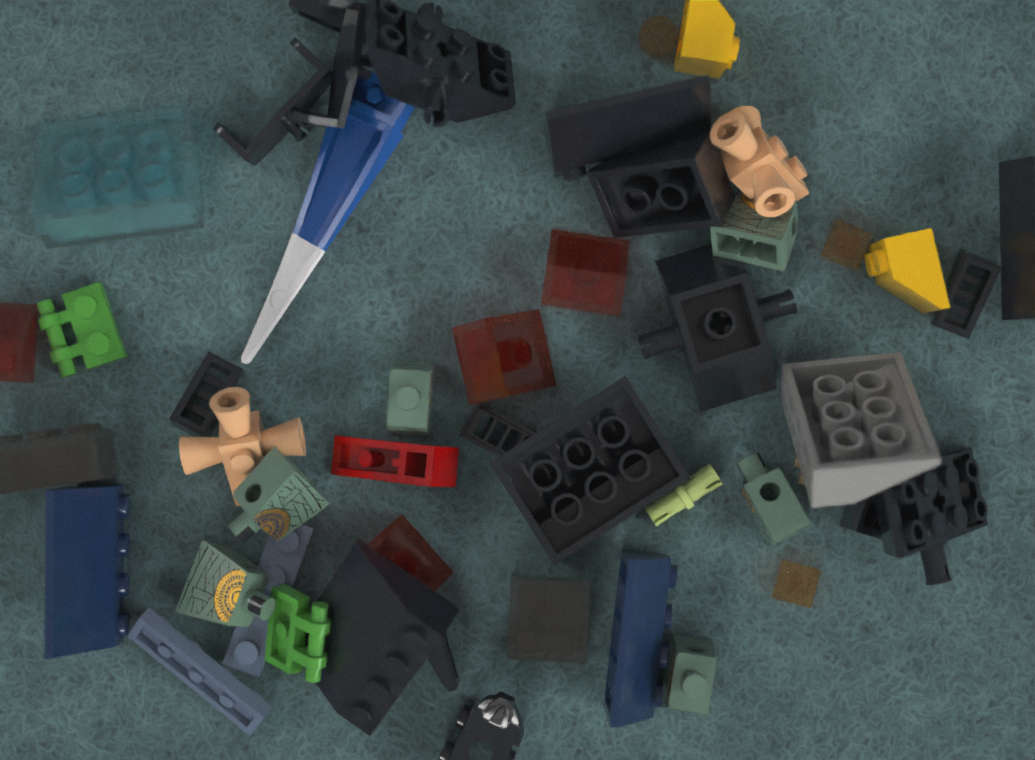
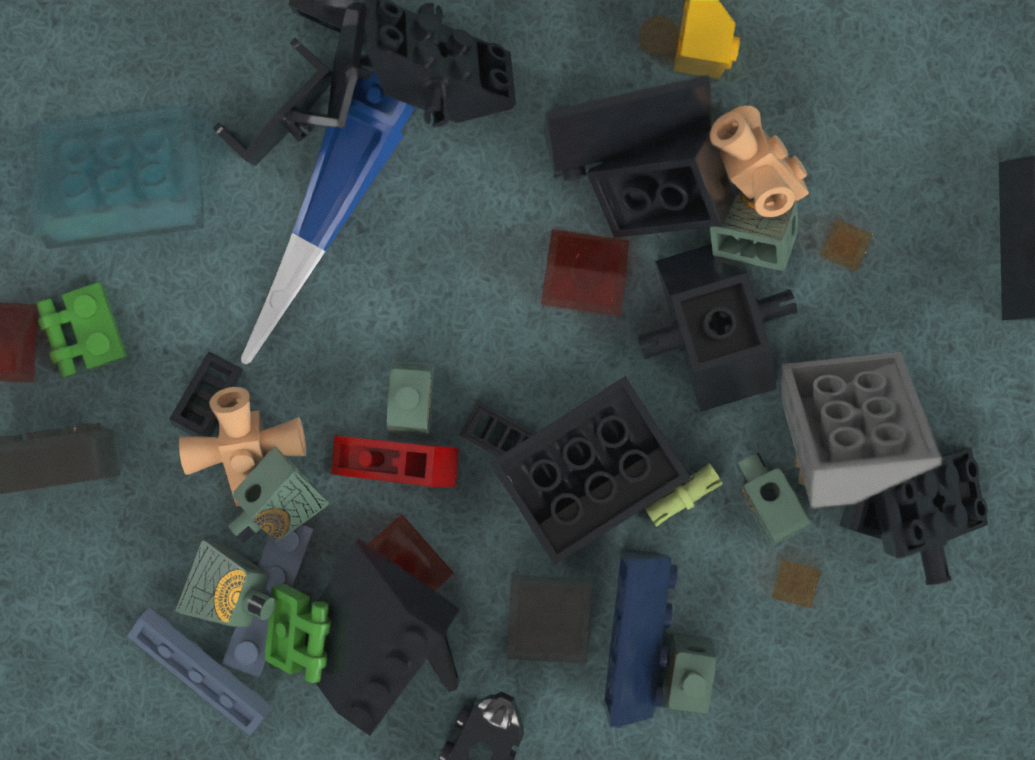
(85, 568): dark blue slope -> none
(503, 356): clear red slope -> none
(909, 269): yellow slope -> none
(985, 285): black slope -> none

